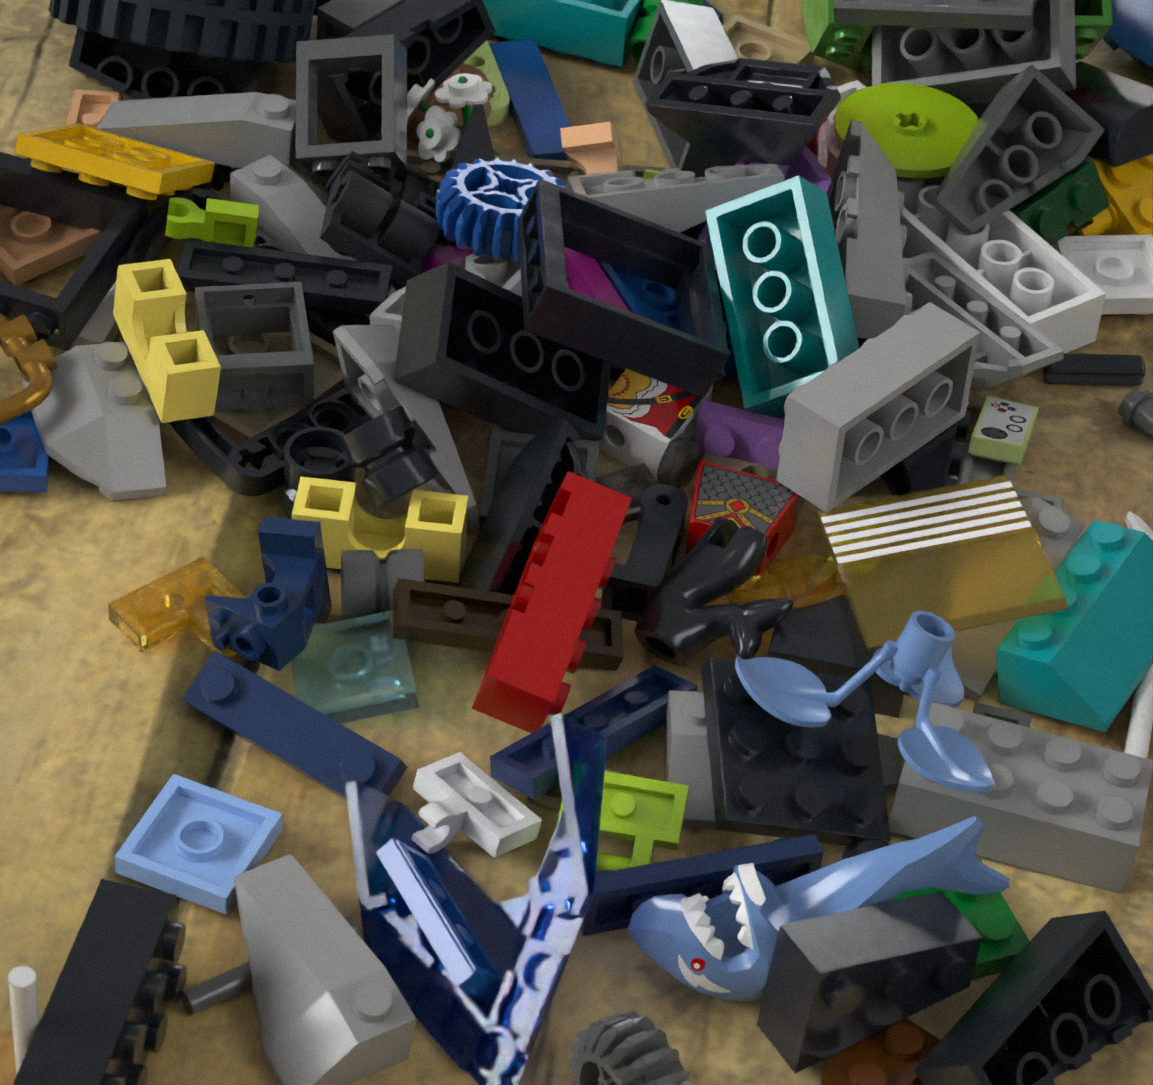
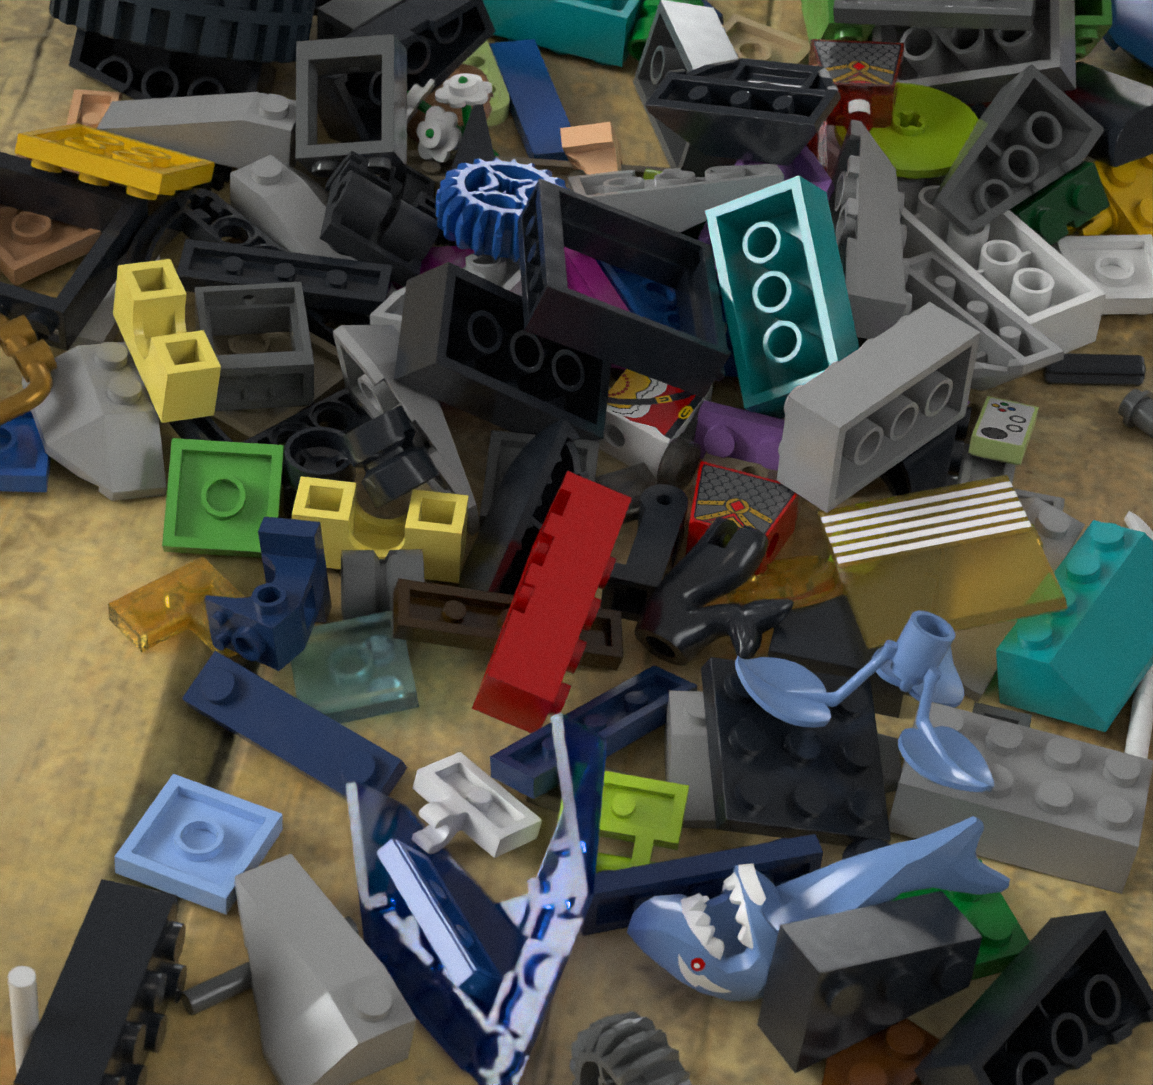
(220, 222): lime plate -> none
(221, 496): none -> bright green plate
(865, 76): none -> torso

